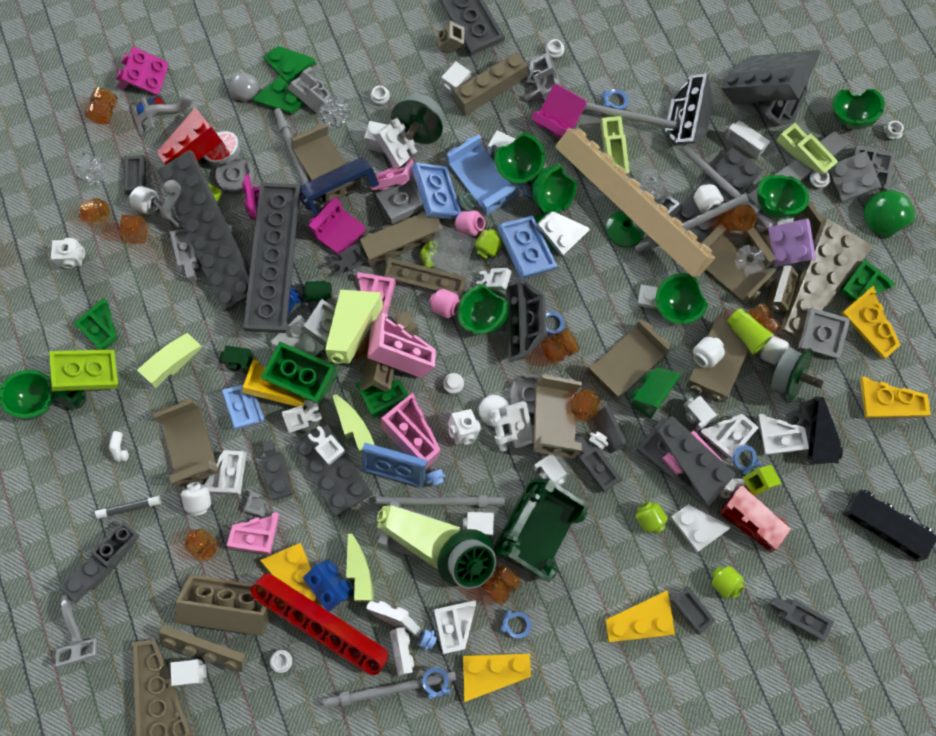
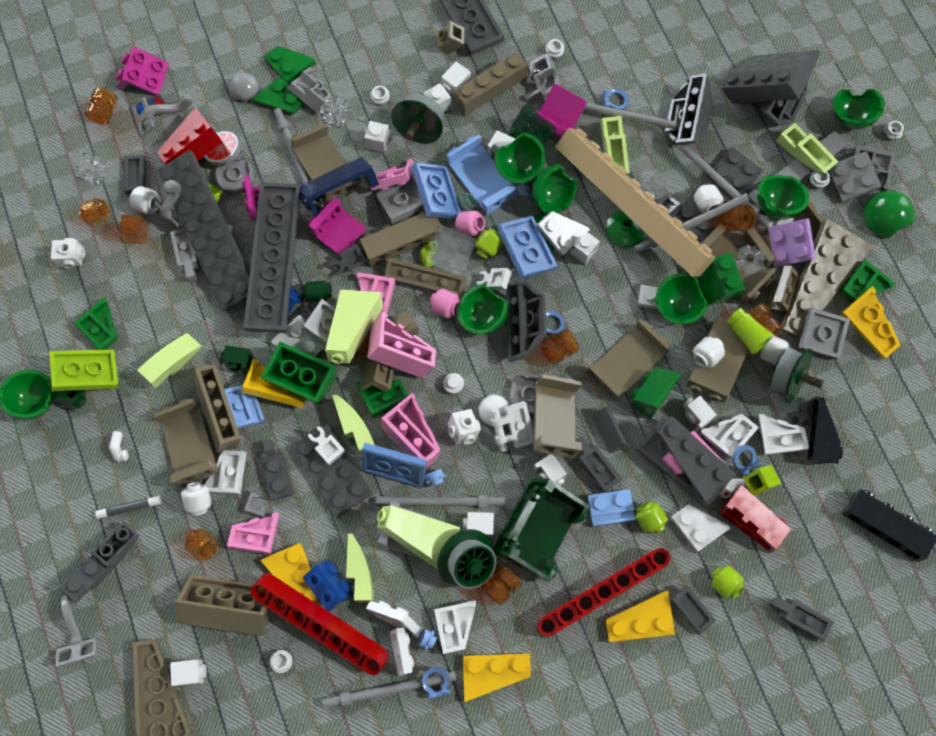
(202, 648): dark tan plate -> none
(216, 408): none -> dark tan brick
(298, 418): white plate -> none
(392, 145): white plate -> none
(441, 96): none -> white brick
(505, 628): medium blue piece -> none
(532, 123): none -> clear green plate
(585, 248): none -> white brick
(585, 405): clear orange head -> none
(598, 440): white plate -> none
(611, 508): none -> light blue plate
(611, 585): none -> red beam
(721, 280): none -> green slope
(747, 139): white panel -> none
(886, 401): yellow wing -> none

